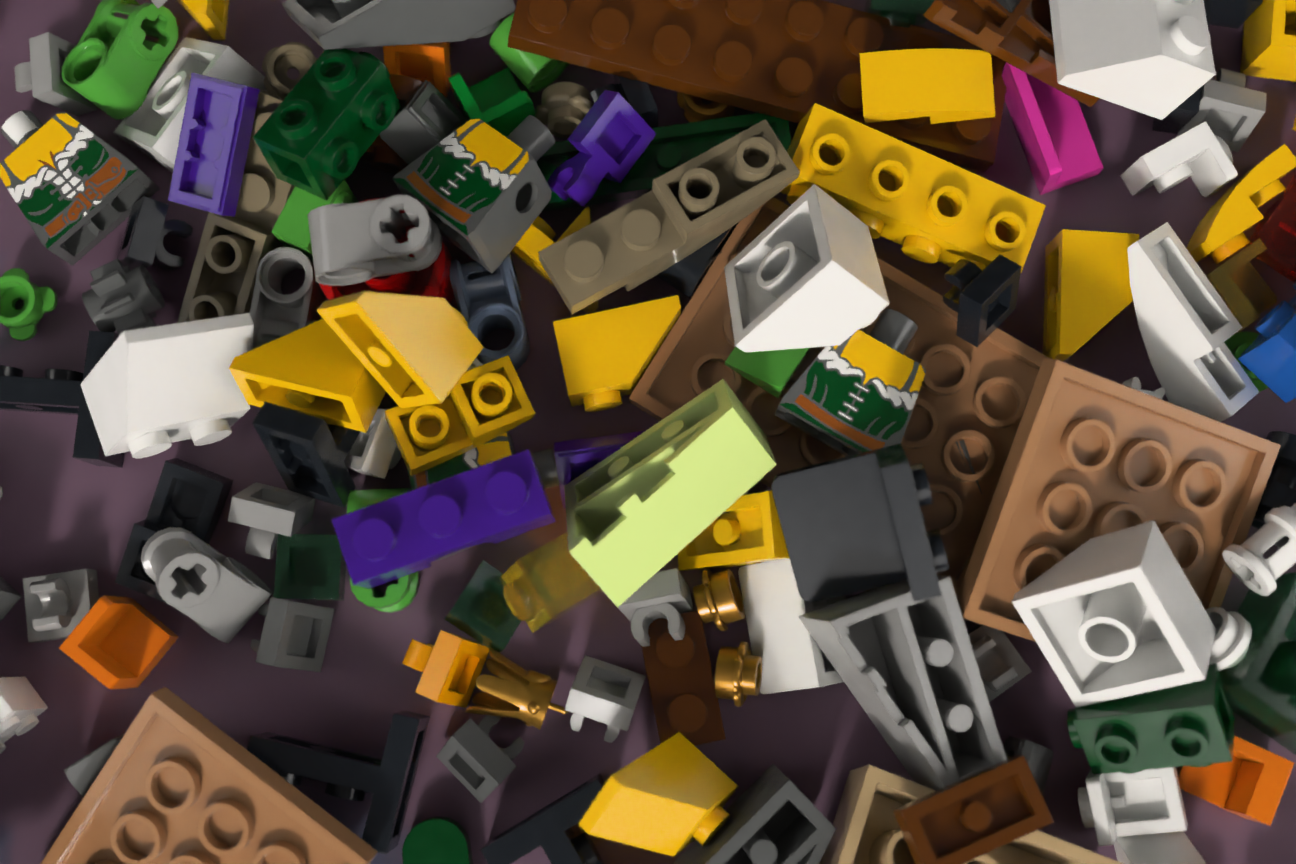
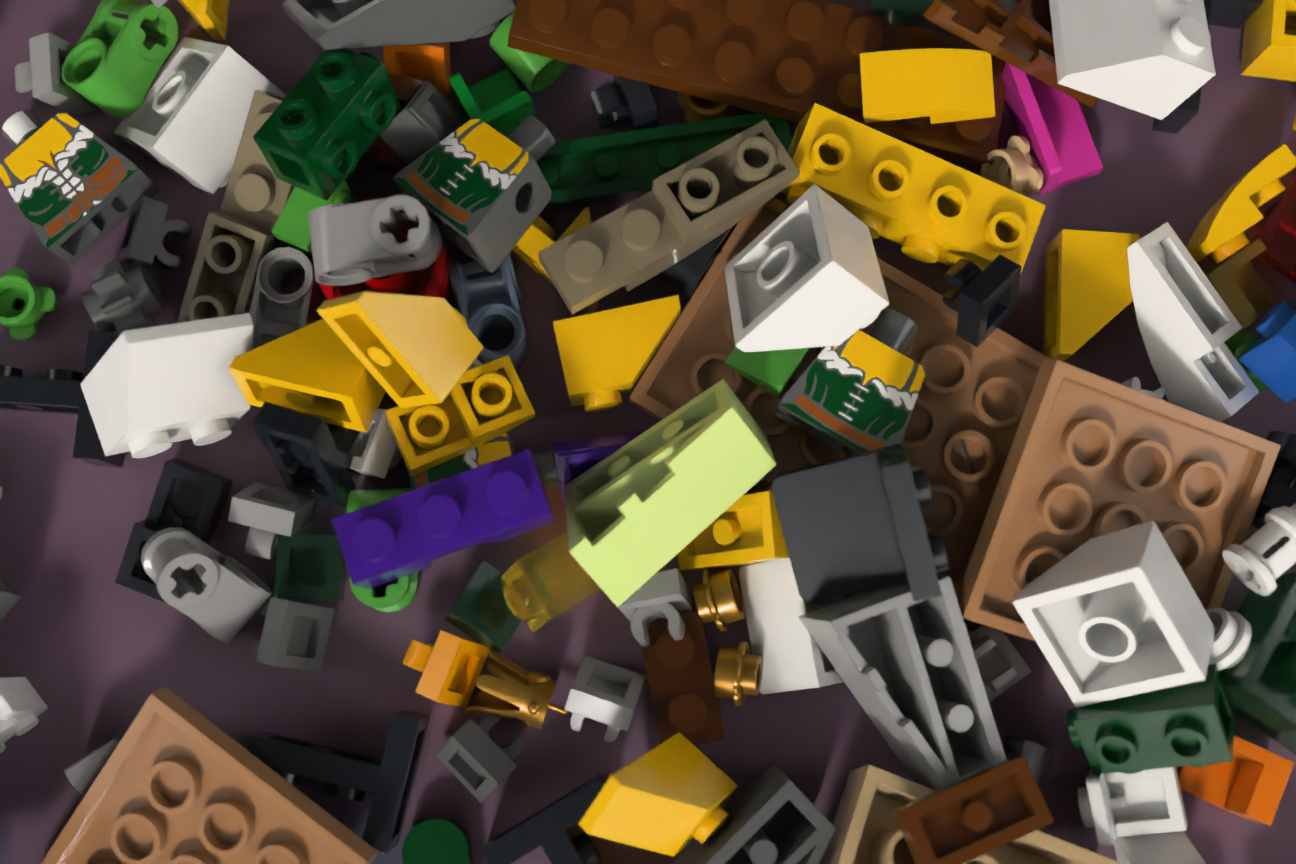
(58, 603): light grey tile -> none
(119, 642): orange panel -> none
(213, 144): dark purple plate -> none
(280, 60): dark tan plate -> none
(563, 107): dark tan plate -> none
(608, 146): dark purple plate -> none
(1014, 167): none -> tan plate
(1192, 155): white bracket -> none
(1229, 108): light grey tile -> none

